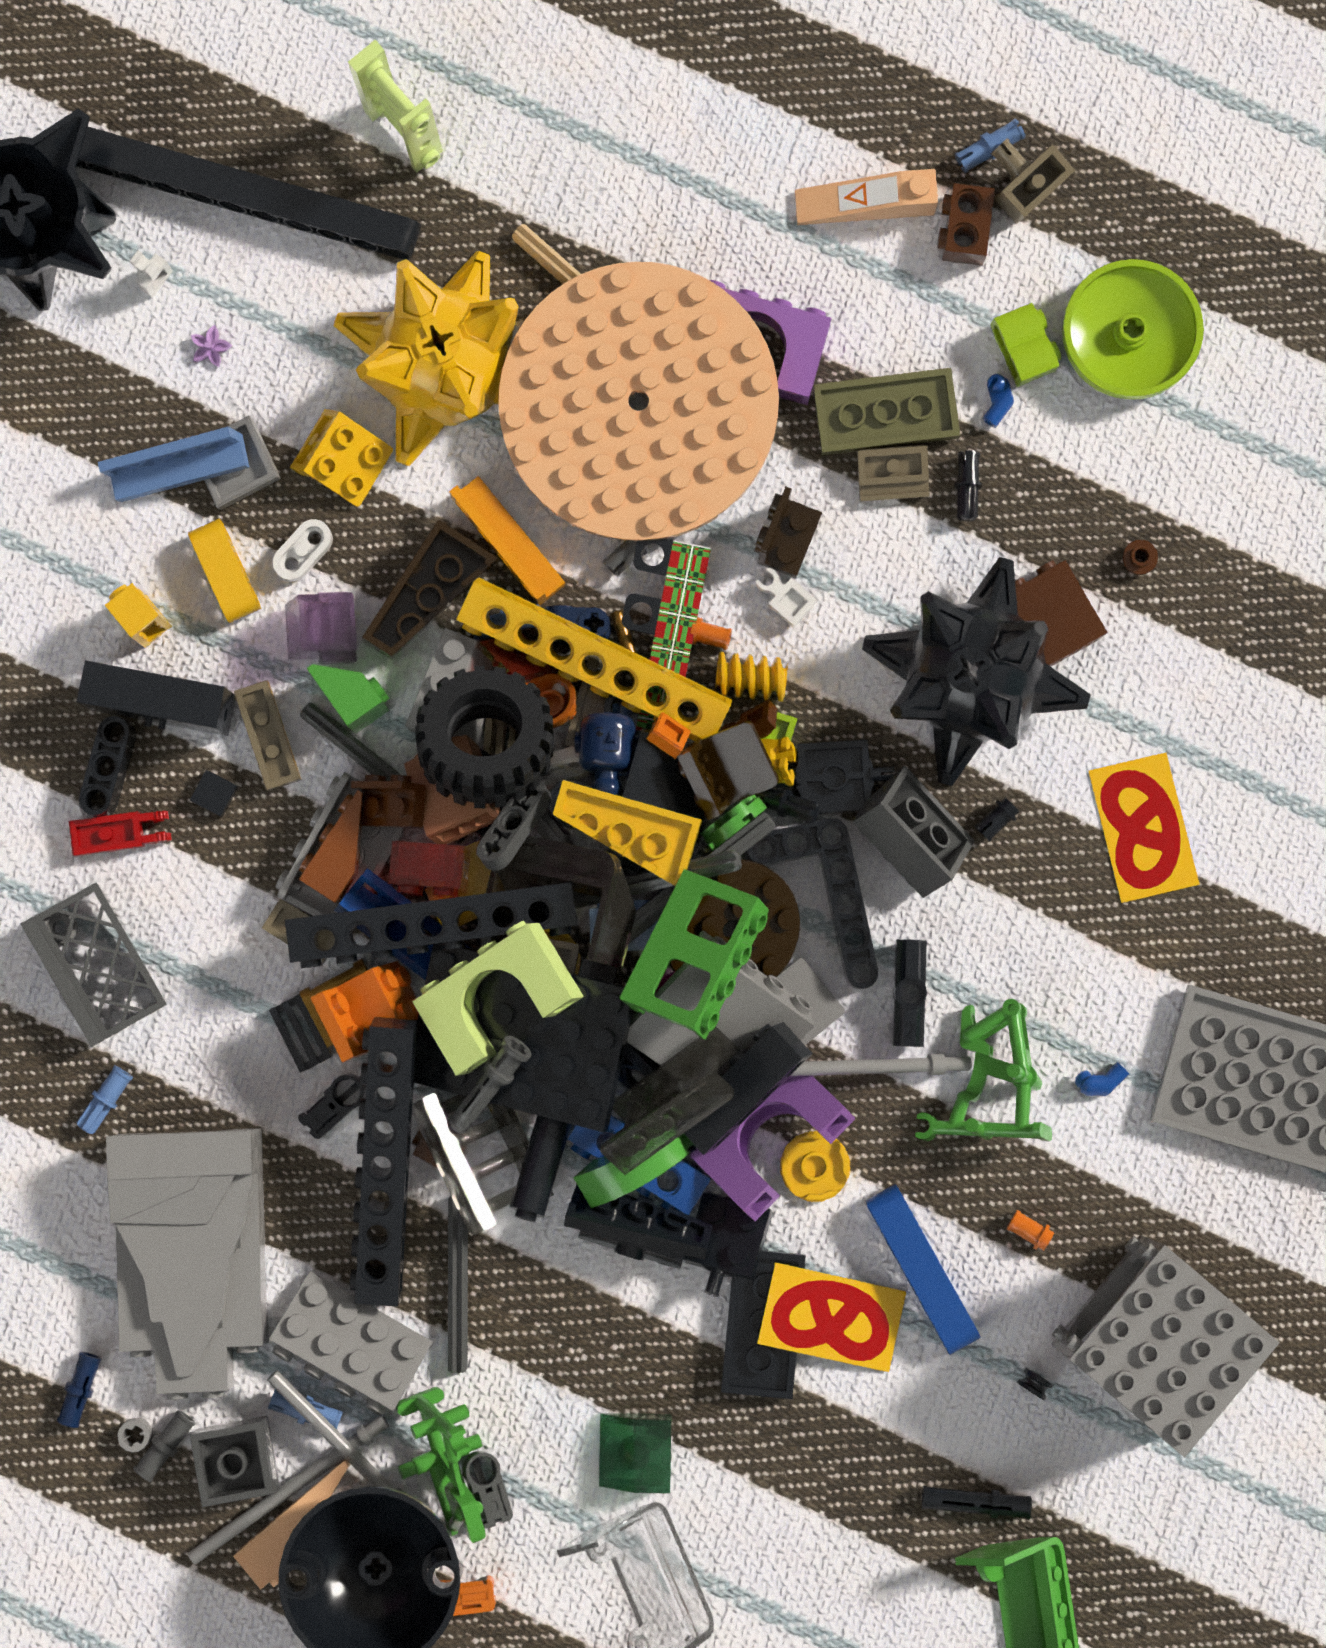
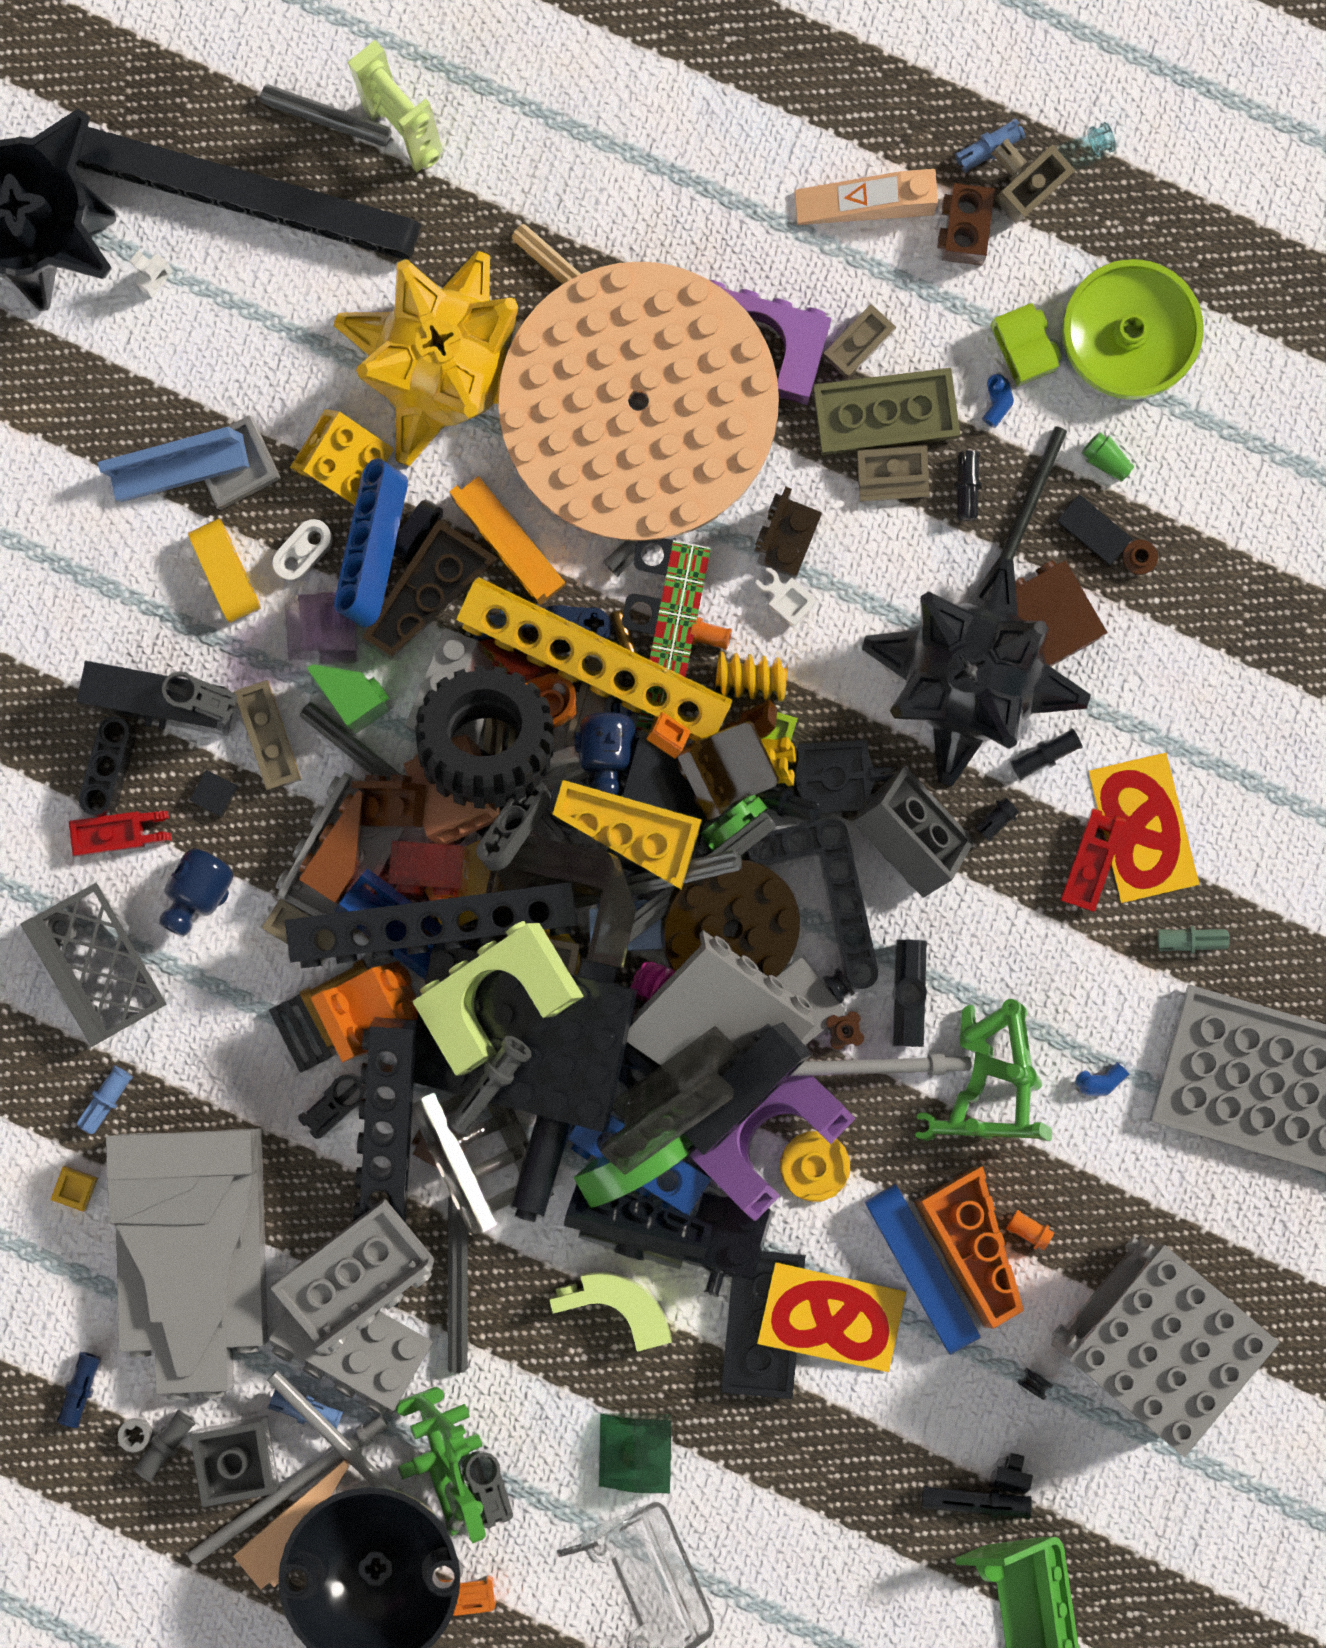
(74, 1188): none -> yellow tile
(137, 614): yellow brick -> none
(196, 888): none -> dark blue piece
(206, 697): none -> dark grey piece
(210, 346): lavender plant -> none
(325, 115): none -> dark grey axle
(354, 1276): none -> light grey bracket
(371, 543): none -> blue beam
(416, 530): none -> black beam
(624, 1294): none -> yellowish green arch
(673, 942): bright green window -> none
(836, 1025): none -> reddish brown plate
(838, 985): none -> black bush
(859, 341): none -> dark tan plate
(969, 1237): none -> orange wedge
(1010, 1477): none -> black tile
(1033, 493): none -> pearl dark grey bar
(1046, 754): none -> black pin
(1092, 861): none -> red plate
(1094, 530): none -> black tile
(1101, 139): none -> clear light blue bush
(1107, 456): none -> bright green cone
(1192, 939): none -> sand green axle

